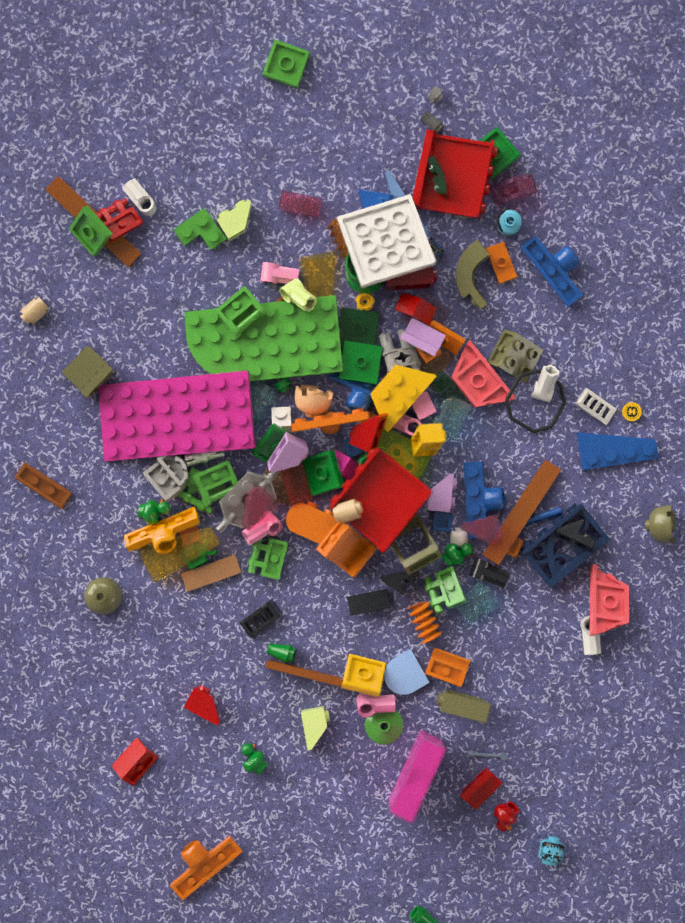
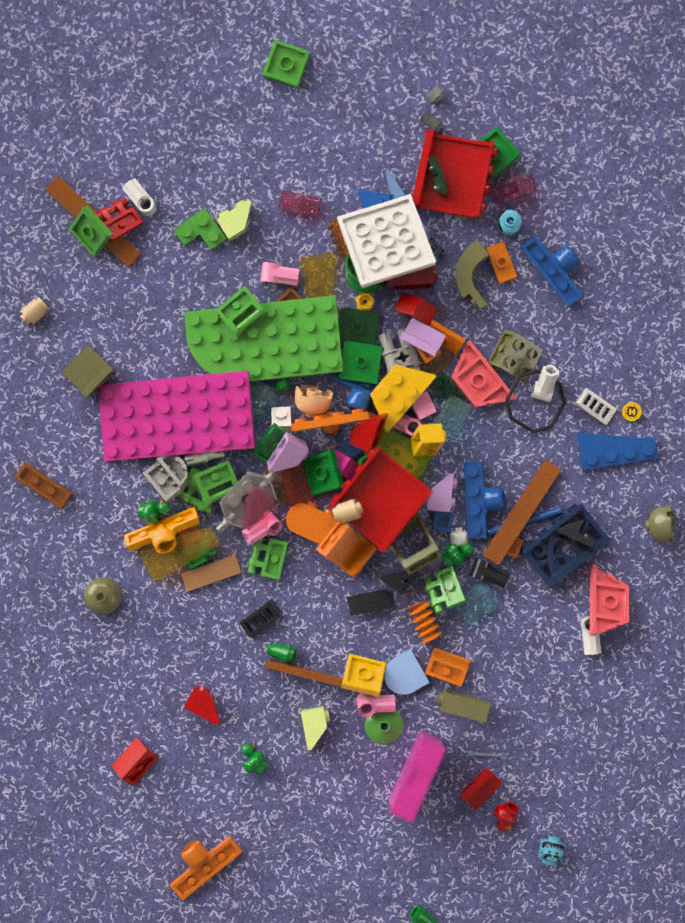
(296, 293): yellowish green piece -> none
(484, 529): clear pink slope -> none

